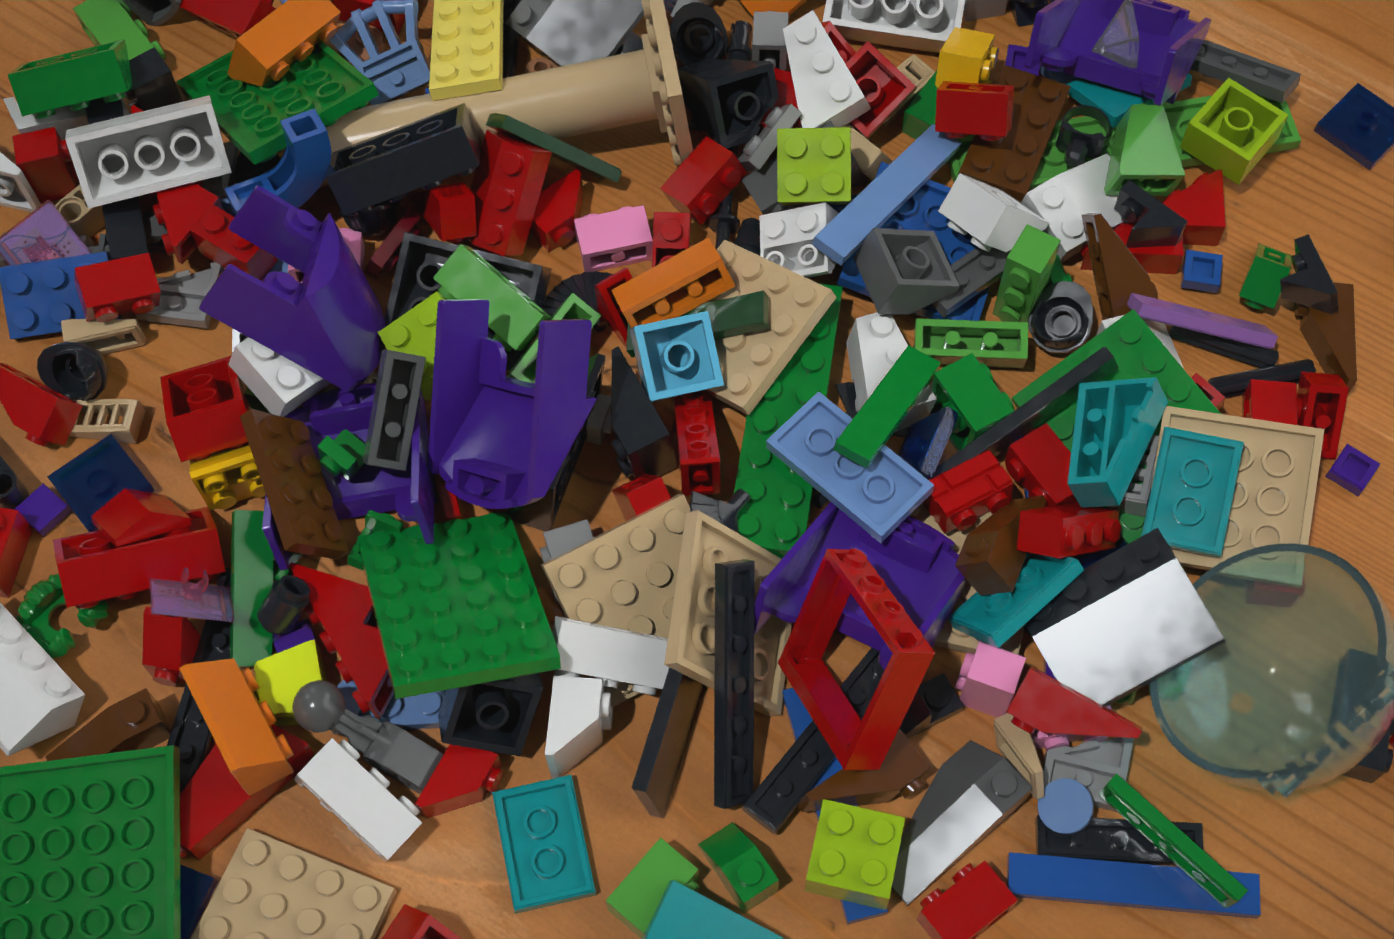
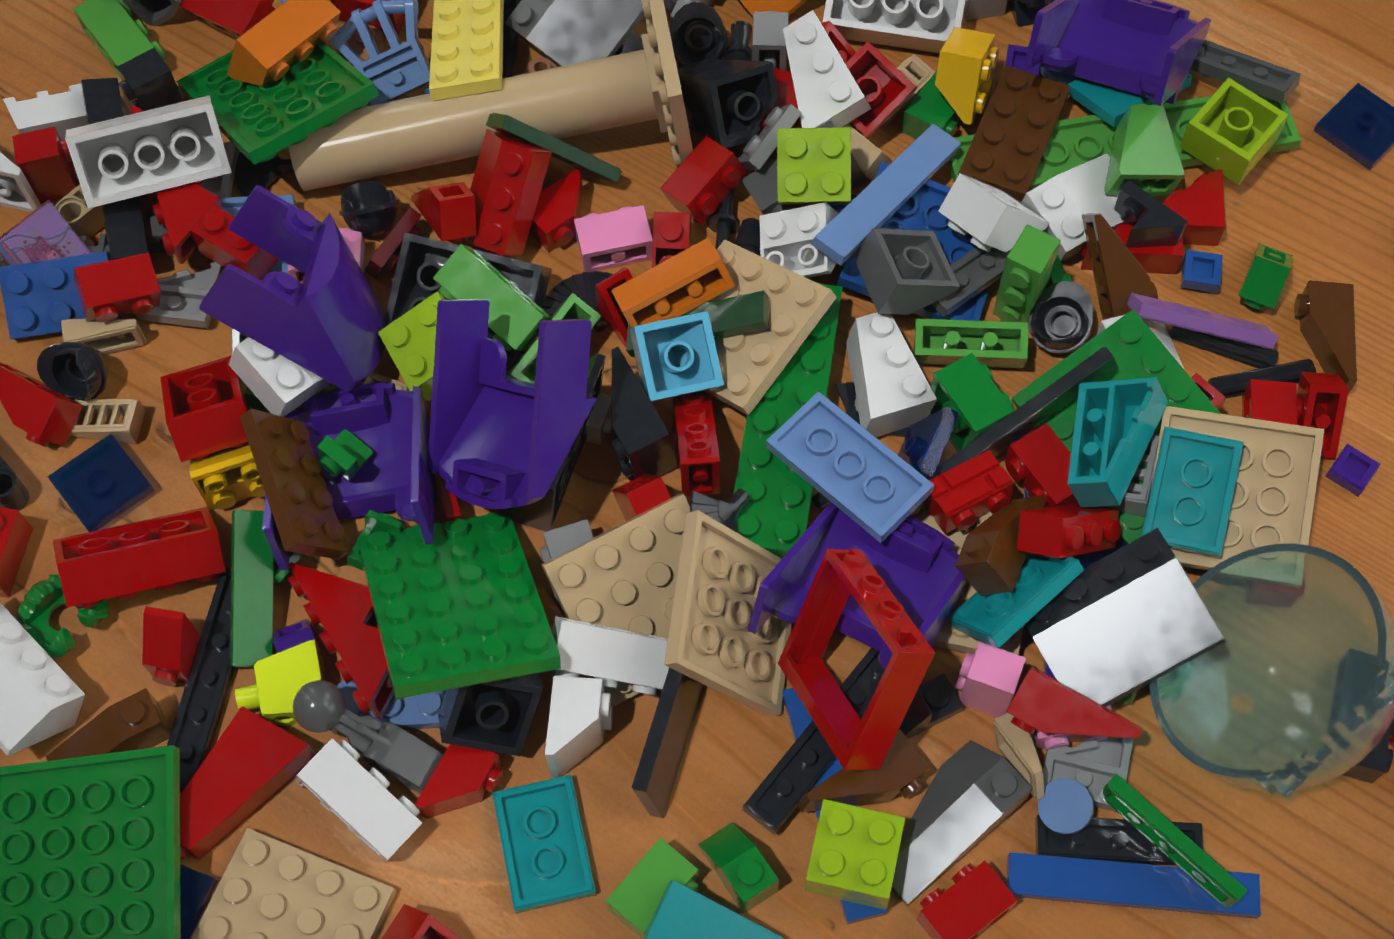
(43, 509): dark purple tile -> none
(72, 79): green slope -> none
(138, 516): red slope -> none
(191, 599): clear pink piece -> none
(239, 722): orange slope -> none
(284, 605): black brick -> none
(300, 167): blue arch -> none
(393, 410): dark grey brick -> none
(404, 160): black brick -> none
(734, 683): black tile -> none
(886, 407): green tile -> none
(974, 110): red brick -> none
(1079, 144): black piece -> none
(1120, 37): clear slope -> none
(1311, 282): black slope -> none

